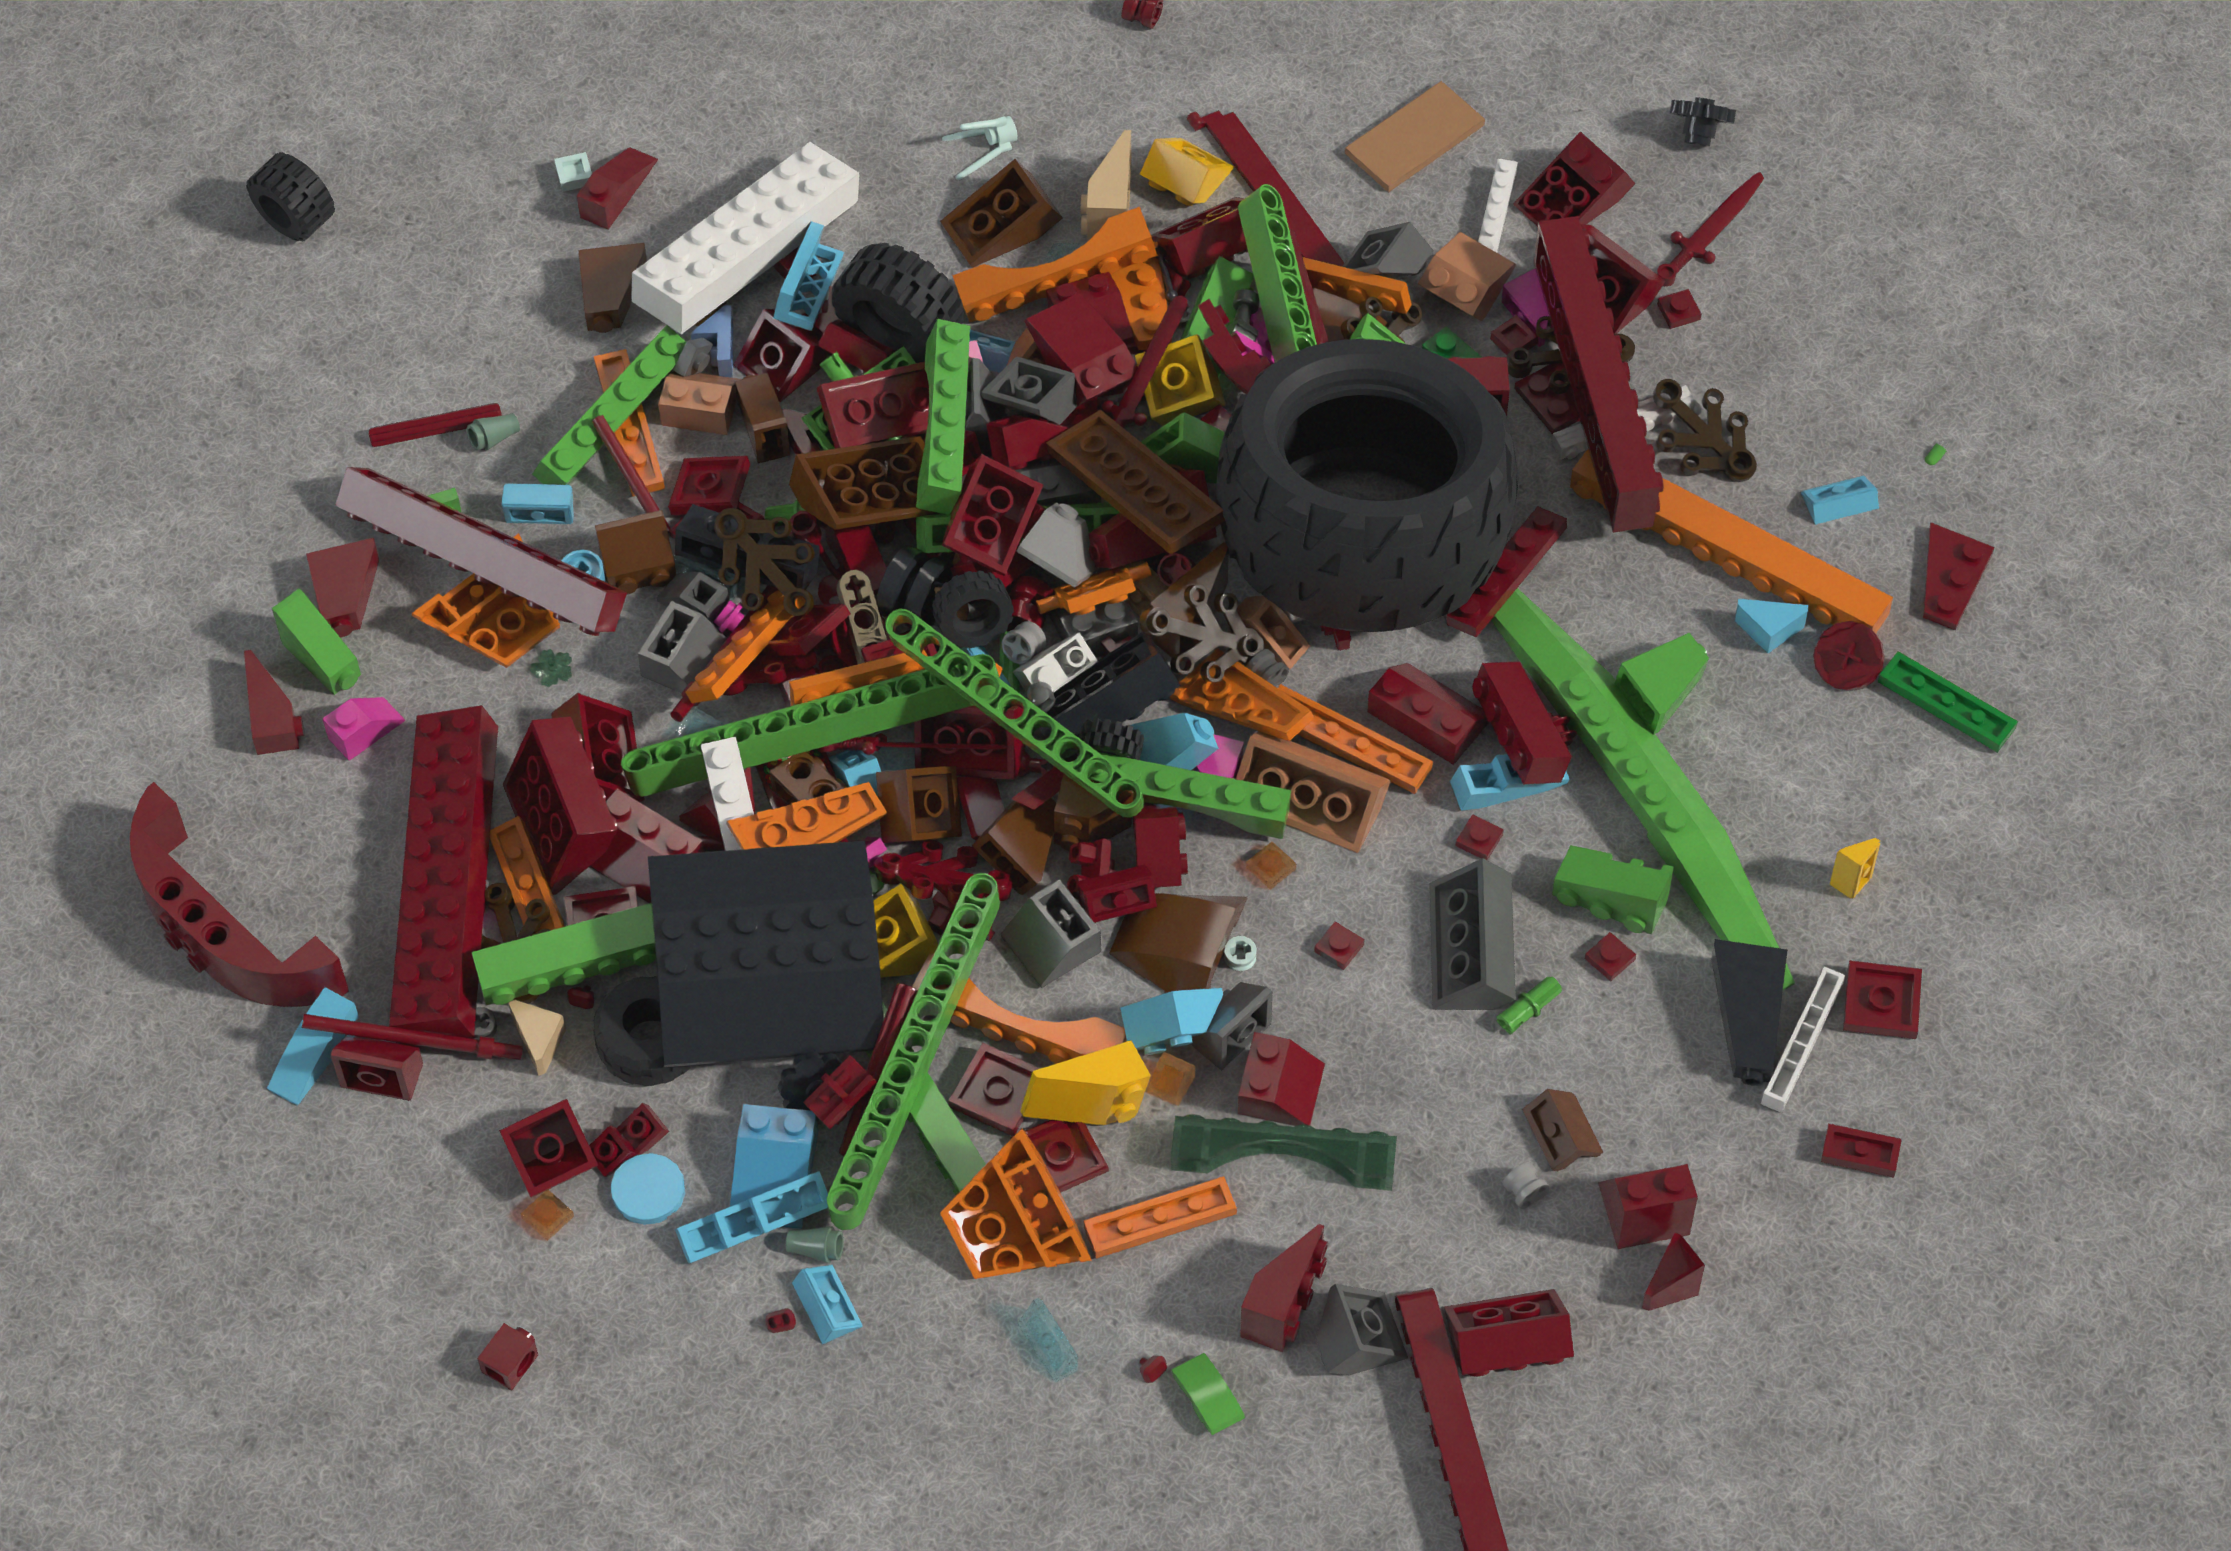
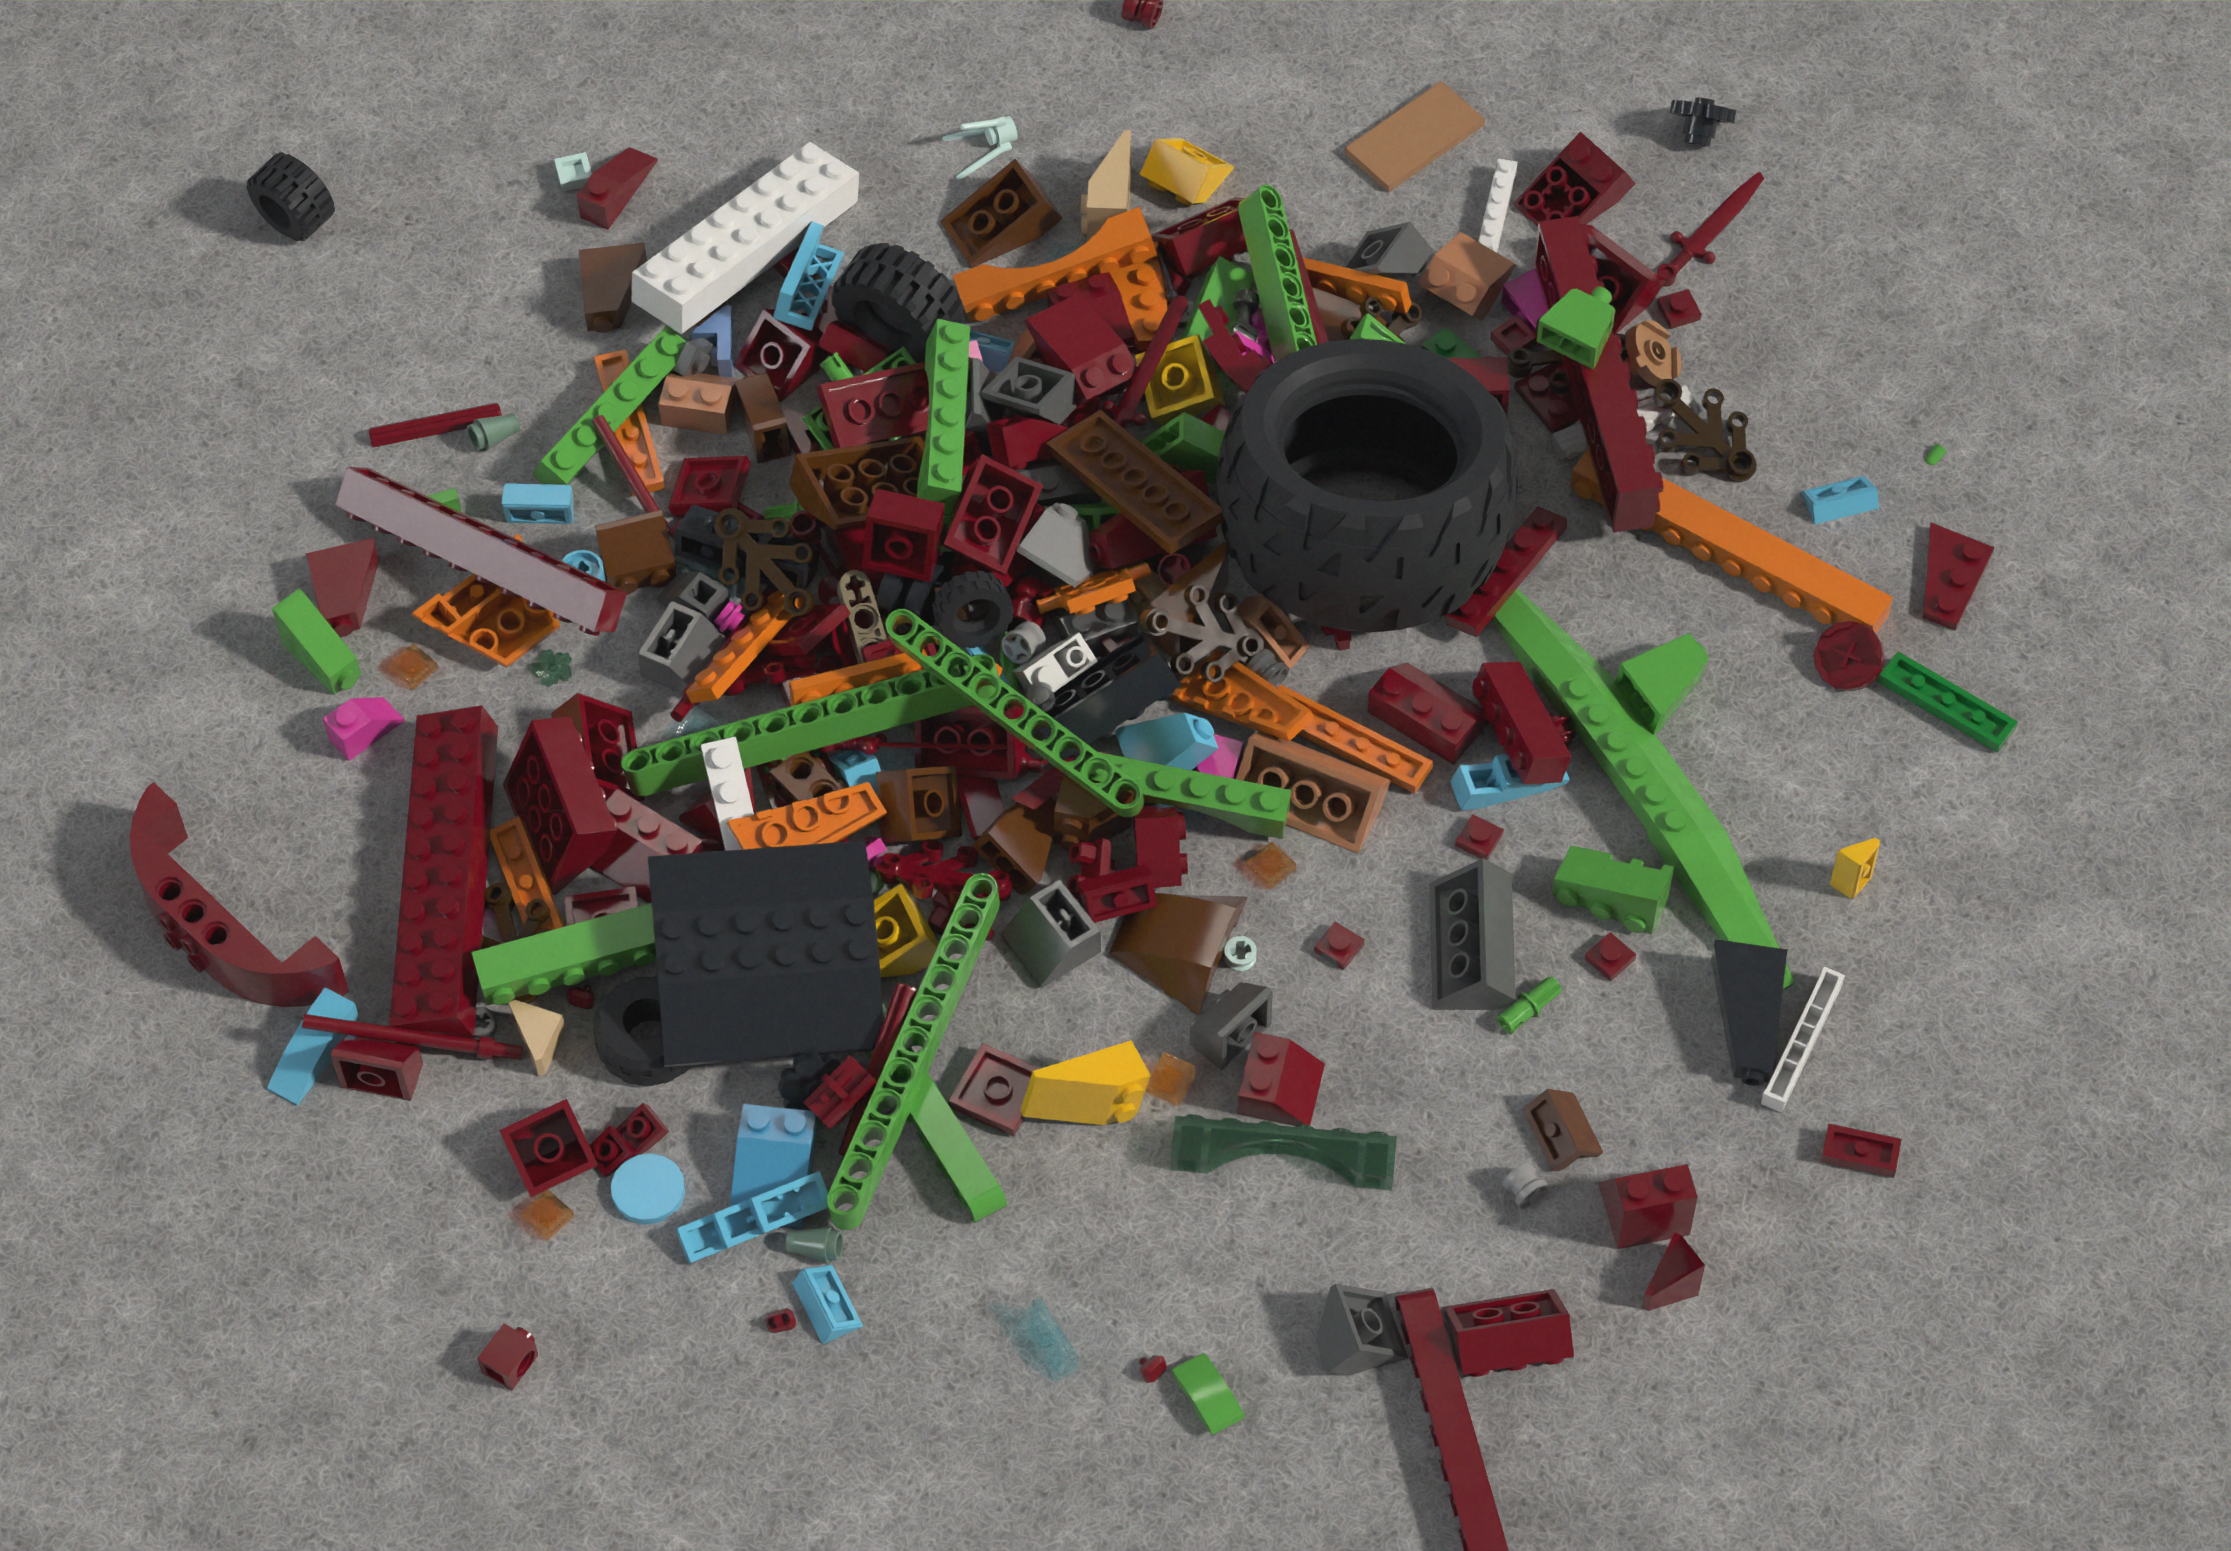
(271, 712): dark red slope -> none
(413, 666): none -> clear orange plate
(903, 535): none -> dark red brick
(1013, 1216): orange wedge -> none
(1055, 1039): orange arch -> none
(1068, 1152): dark red tile -> none
(1112, 738): black tyre -> none
(1160, 1217): orange plate -> none
(1170, 1018): medium azure slope -> none
(1257, 171): dark red piece -> none
(1282, 1290): dark red slope -> none
(1578, 325): none -> bright green torso
(1651, 353): none -> medium nougat plate
(1770, 622): medium azure slope -> none
(1882, 999): dark red plate -> none

